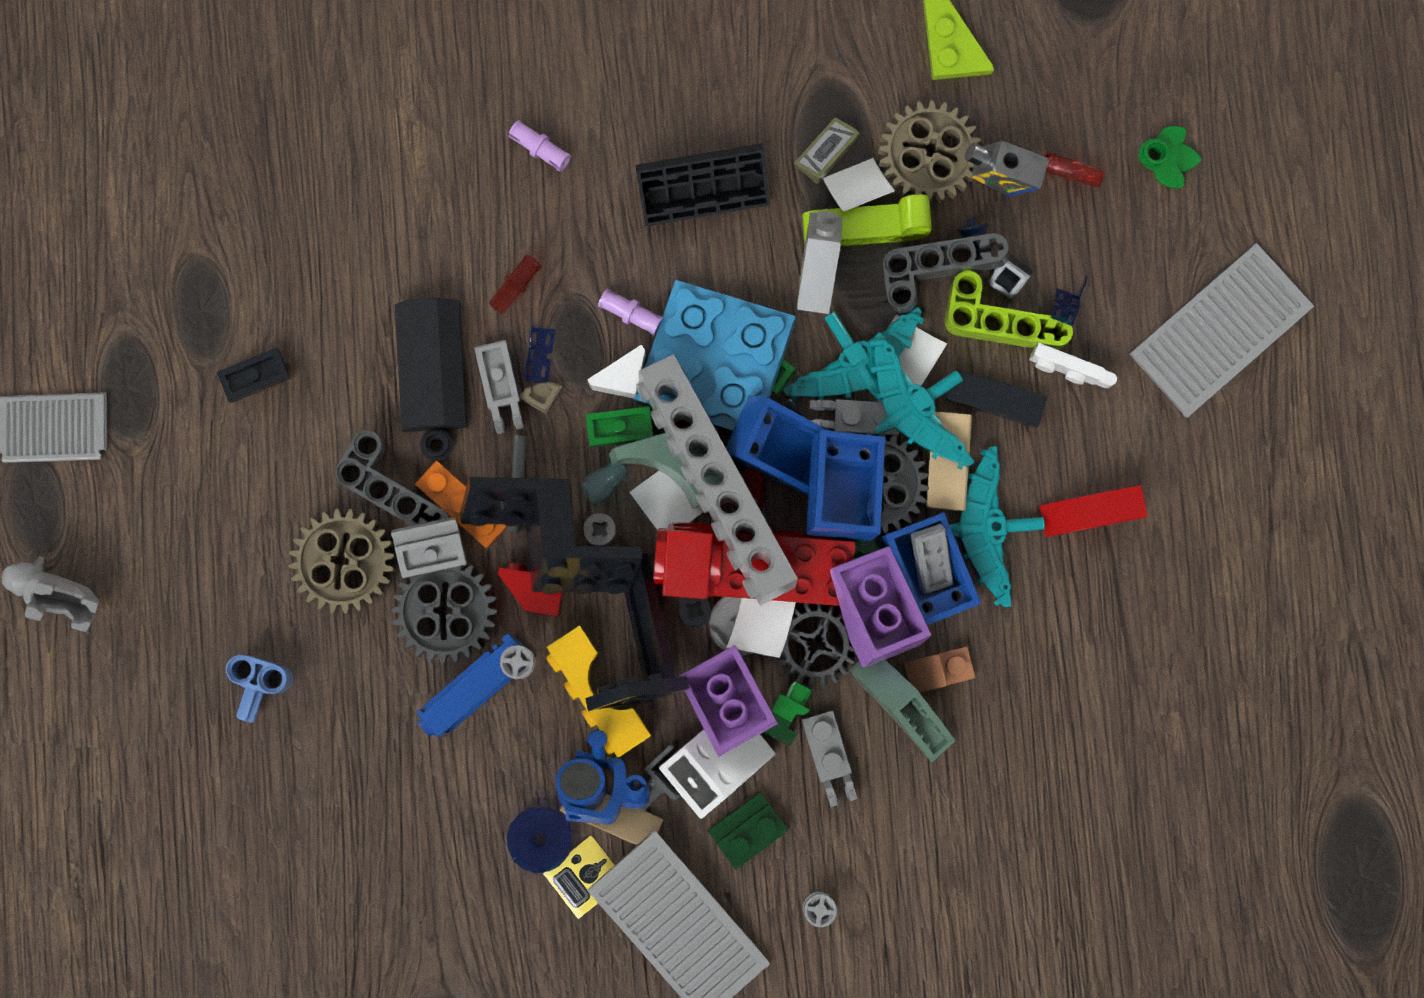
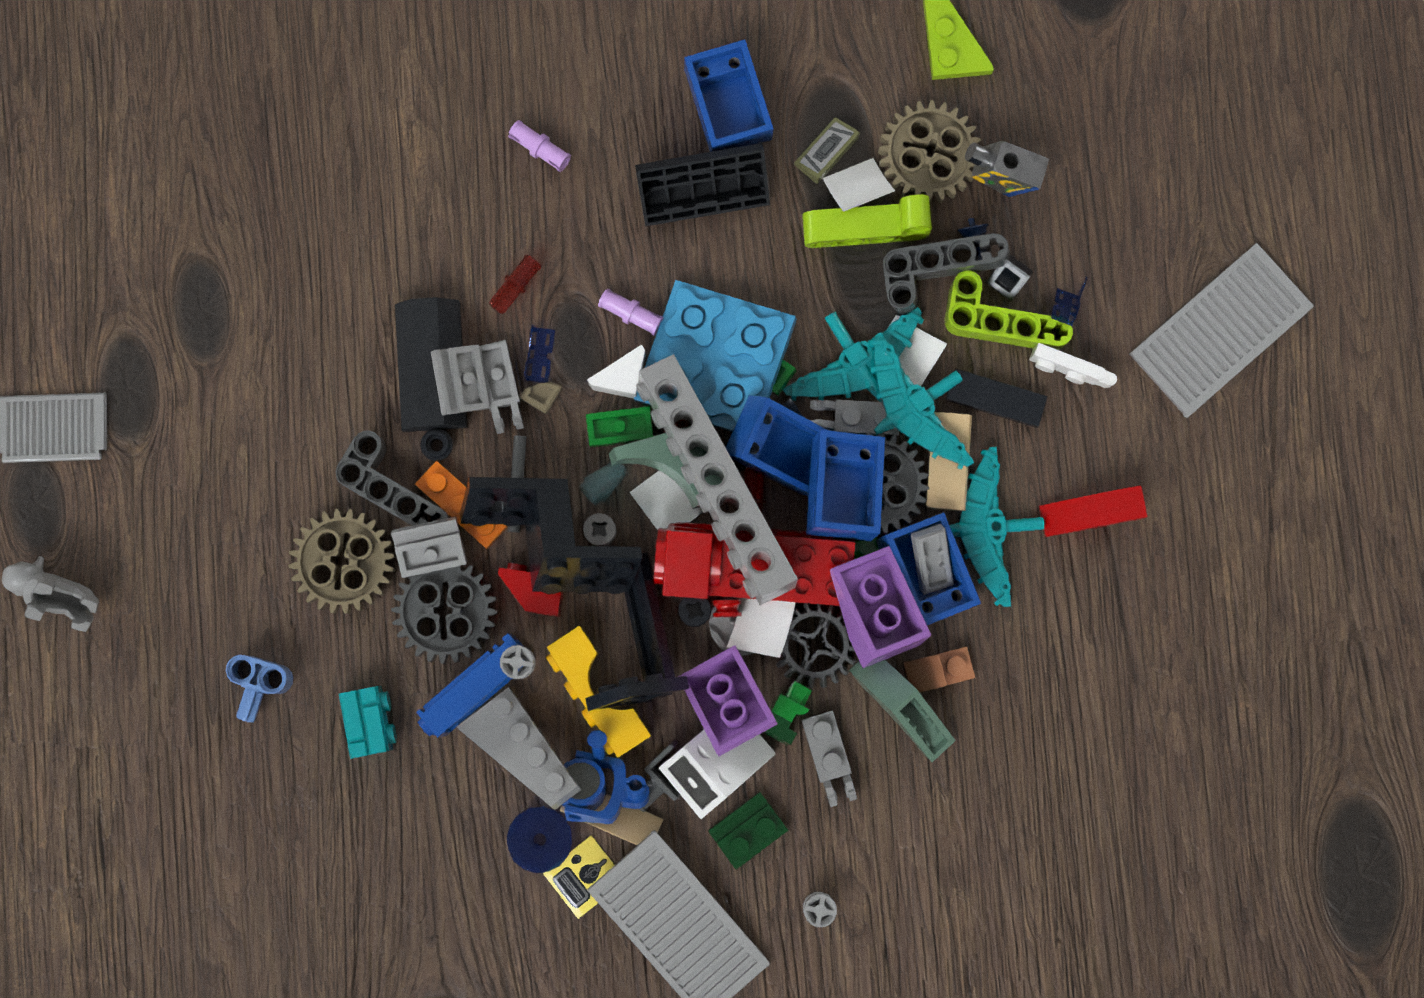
(253, 375): black plate -> none
(367, 721): none -> teal brick
(460, 379): none -> light grey plate
(519, 746): none -> light grey wing
(727, 608): none -> red bush
(729, 97): none -> blue piece
(819, 262): light grey brick -> none
(1072, 170): clear red axle -> none
(1172, 159): green plate -> none

